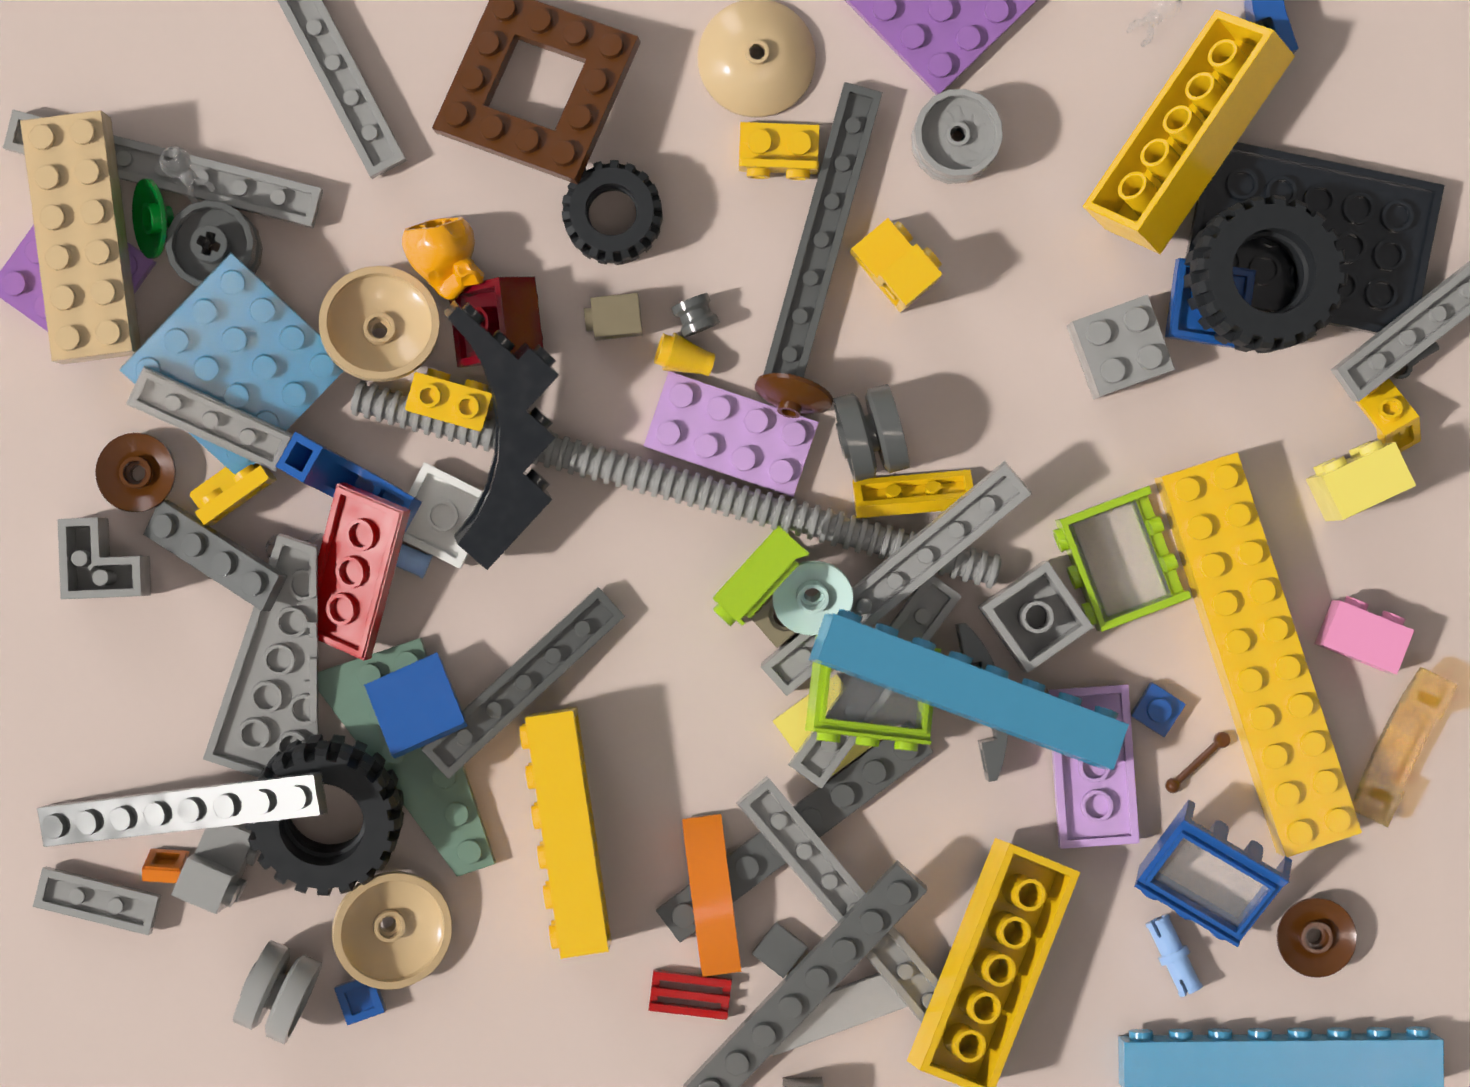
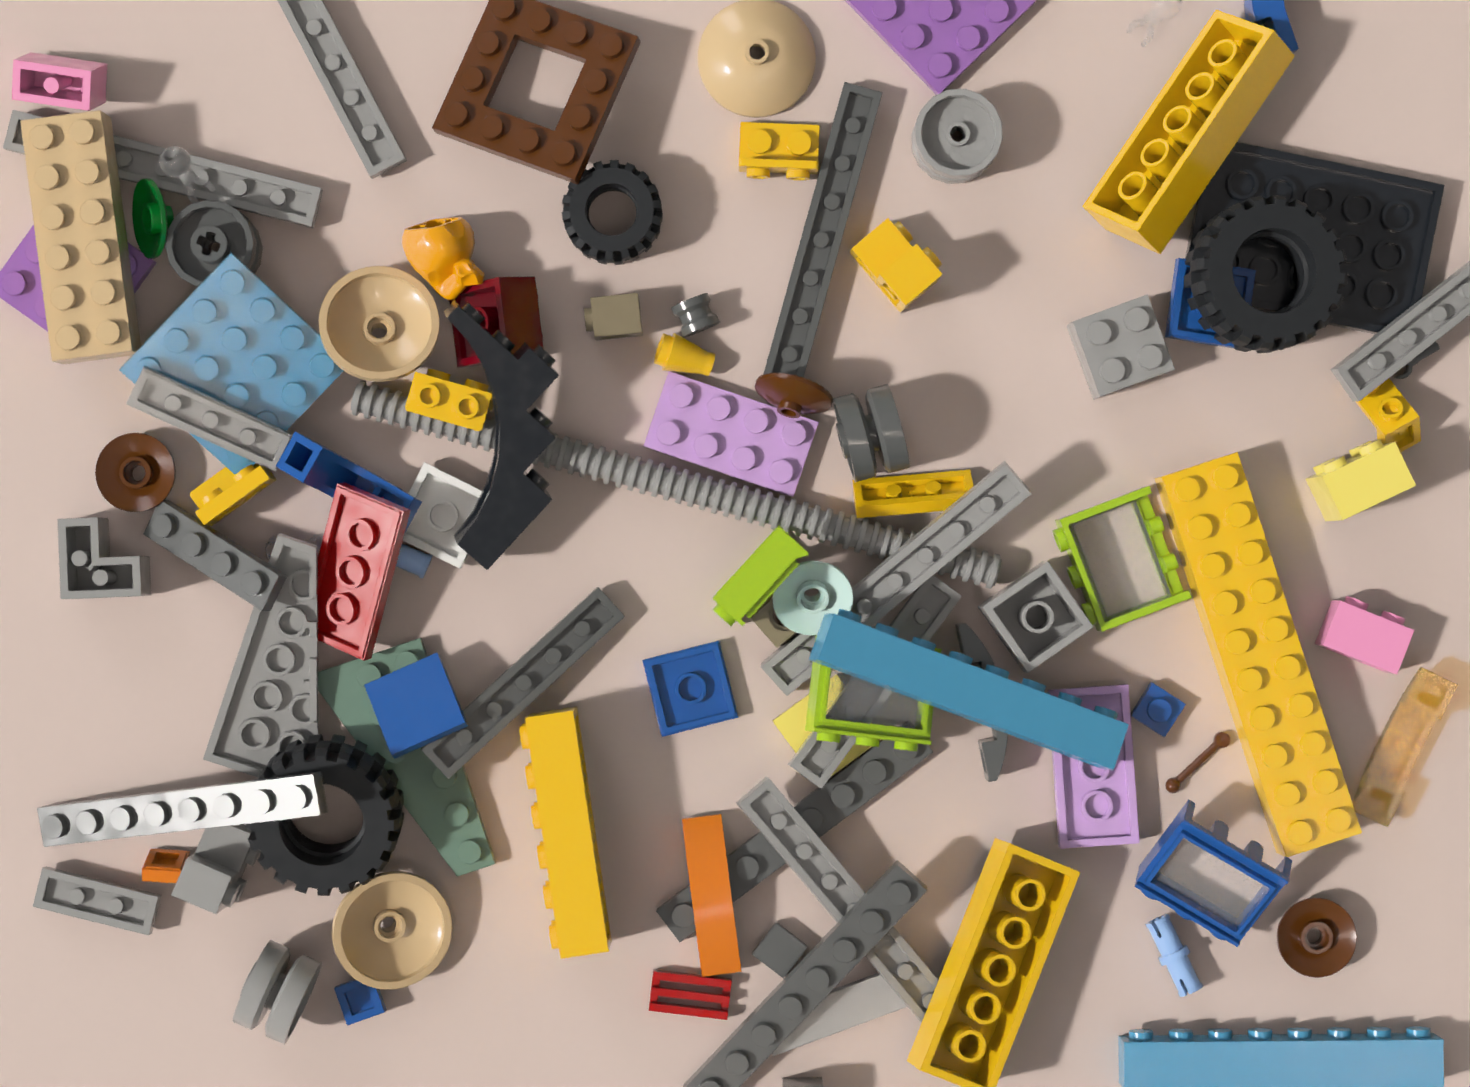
(59, 81): none -> bright pink brick
(690, 688): none -> blue tile

